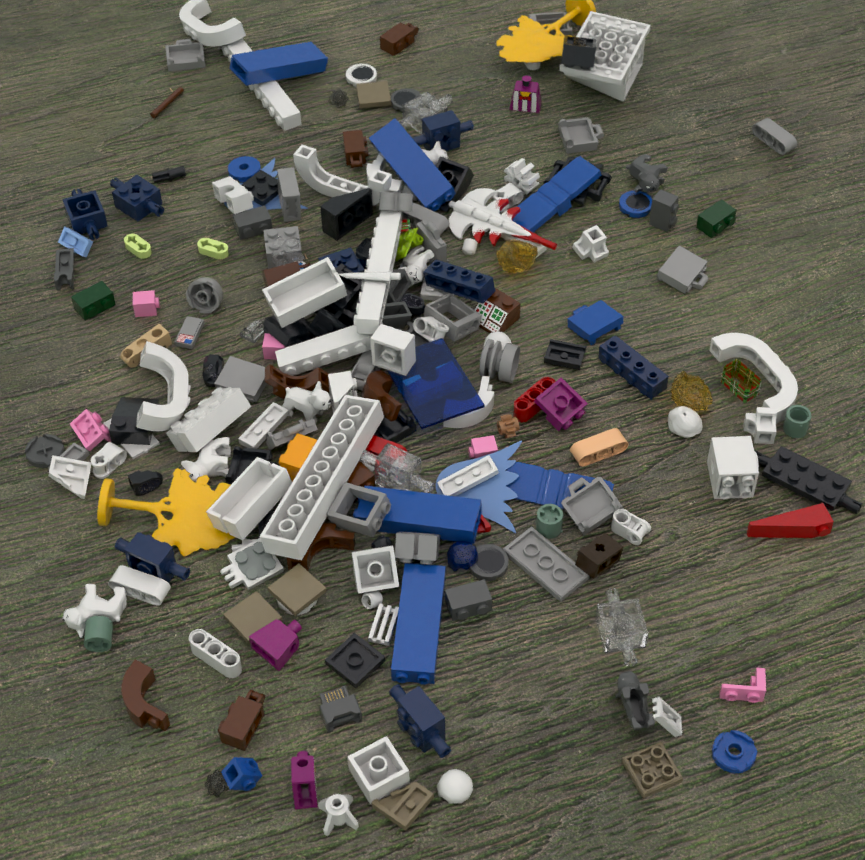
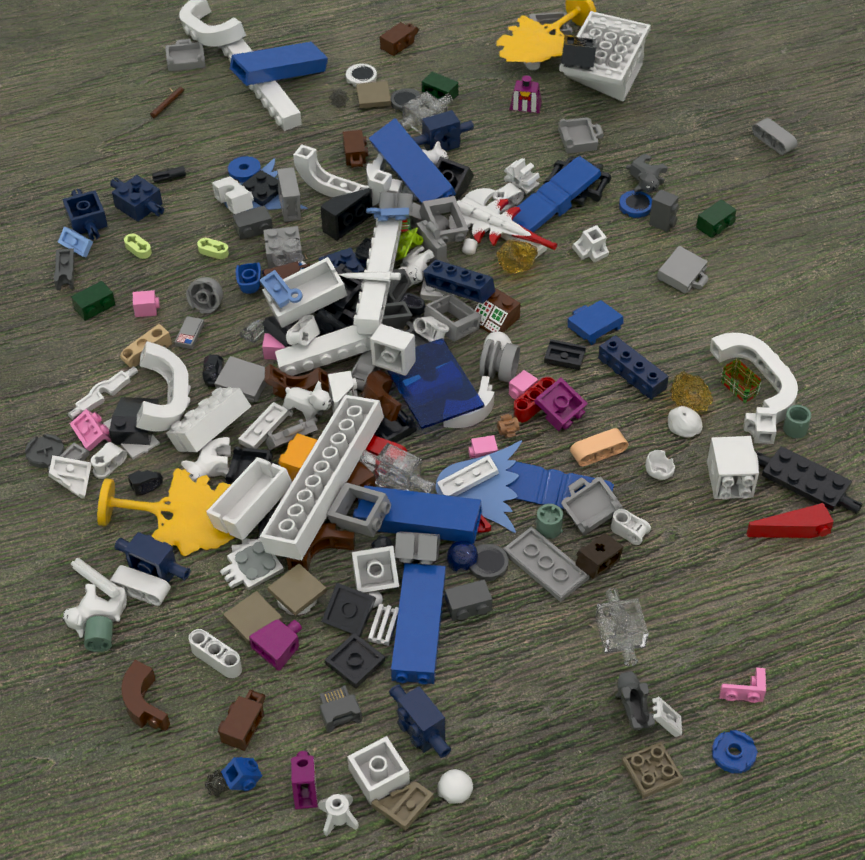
(95, 578): none -> white axle
(109, 386): none -> white piece
(249, 277): none -> blue piece
(279, 290): none -> medium blue hinge
(303, 331): none -> white piece
(348, 609): none -> black plate
(383, 214): none -> medium blue hinge
(440, 86): none -> dark green brick
(445, 205): none -> light grey window
(521, 384): none -> bright pink brick
(659, 466): none -> white hair

